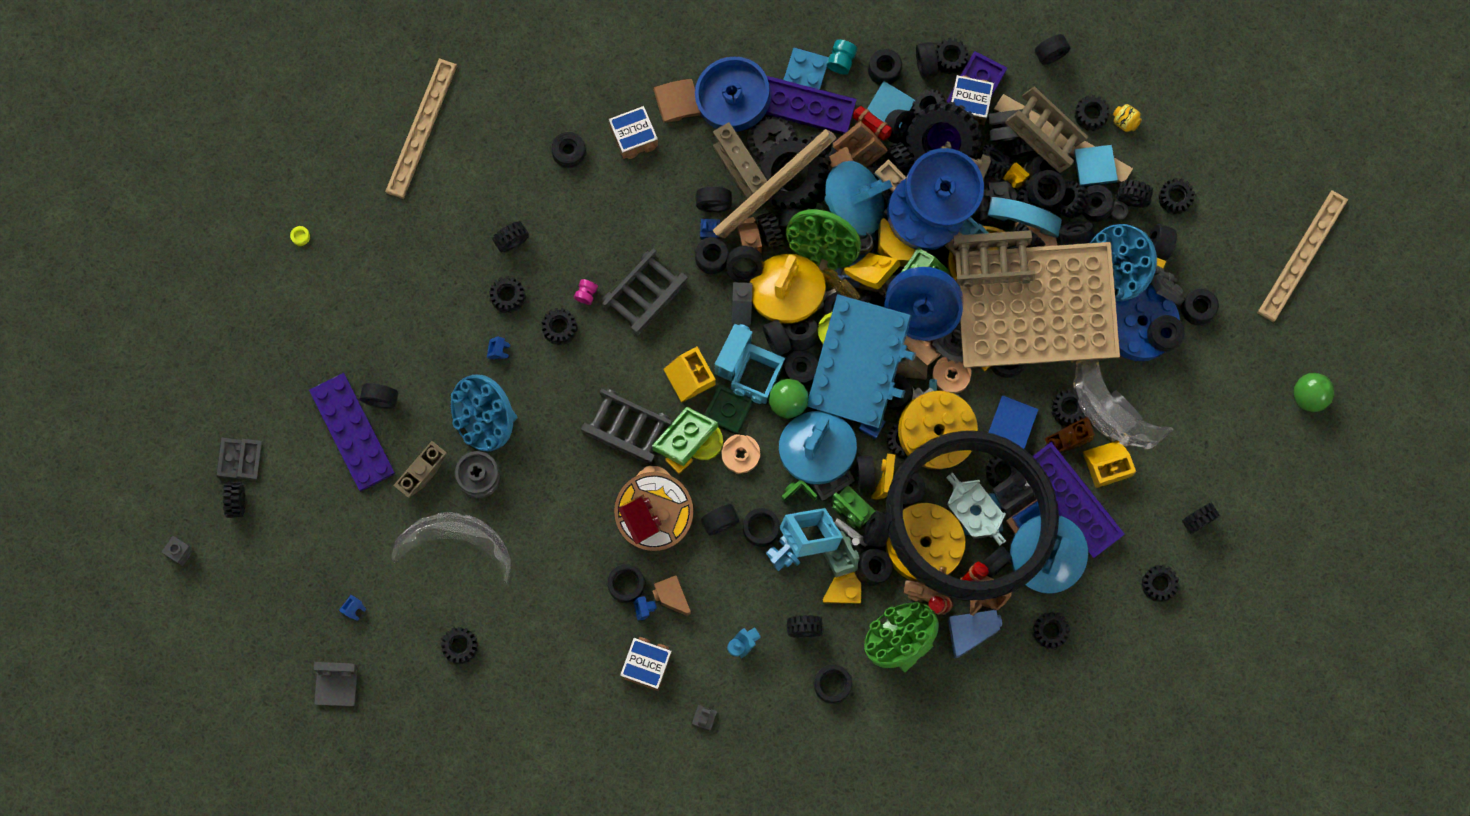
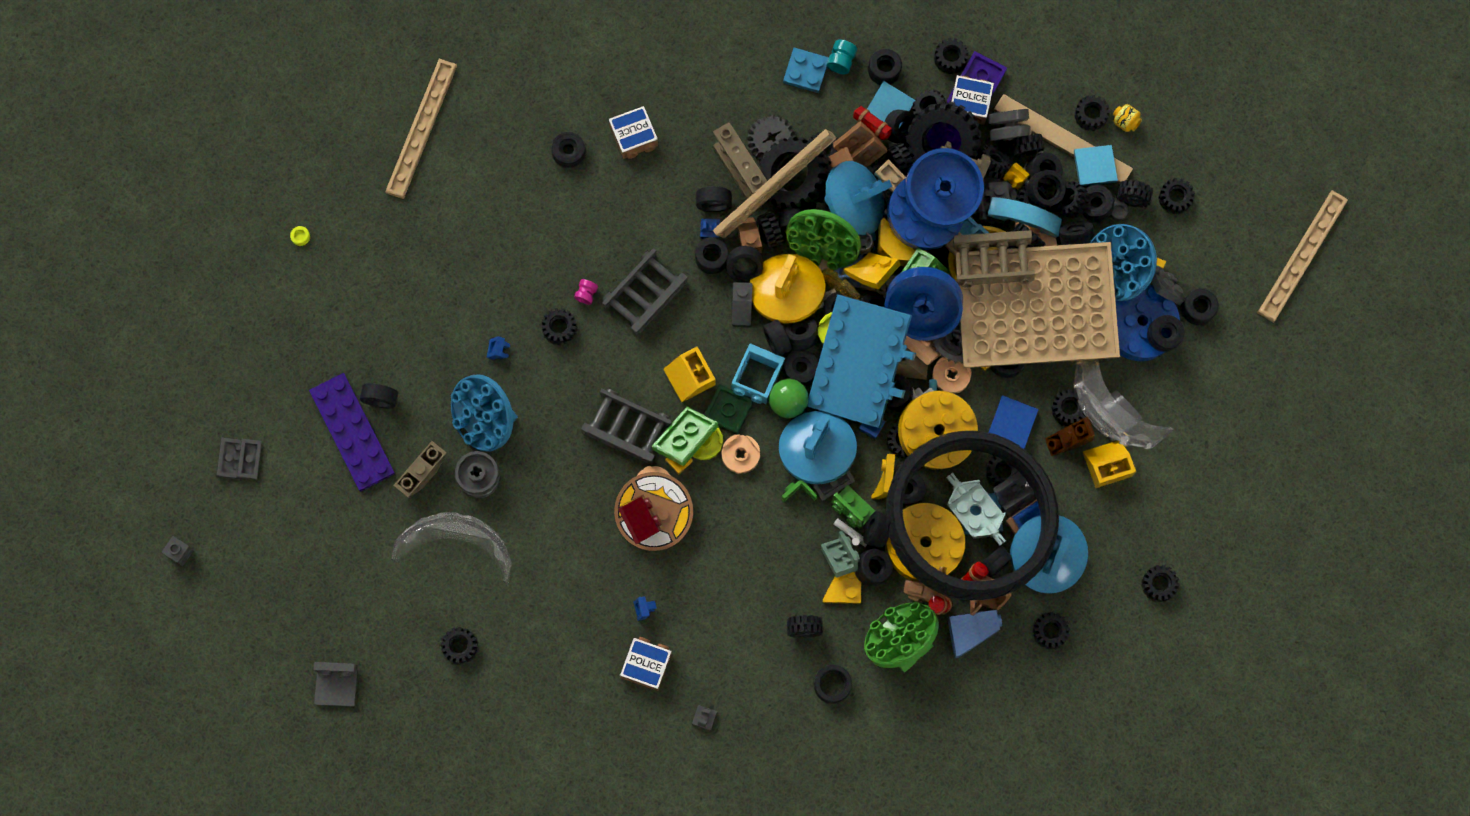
(234, 499): black tyre -> none
(350, 607): blue tile -> none
(501, 285): black tyre -> none
(510, 236): black tyre -> none
(611, 583): black tyre -> none
(671, 595): medium nougat slope -> none
(676, 100): medium nougat slope -> none
(720, 519): black tyre -> none
(731, 76): blue piece -> none
(733, 352): medium azure window -> none
(743, 642): dark azure hips -> none
(764, 541): black tyre -> none
(784, 556): dark azure hips -> none
(792, 531): medium azure window -> none
(810, 106): dark purple plate -> none
(865, 474): black tyre -> none
(926, 59): black tyre -> none
(1037, 139): dark tan fence -> none
(1052, 49): black tyre -> none
(1078, 502): dark purple plate -> none
(1164, 240): black tyre -> none
(1200, 518): black tyre -> none
(1313, 392): bright green piece -> none

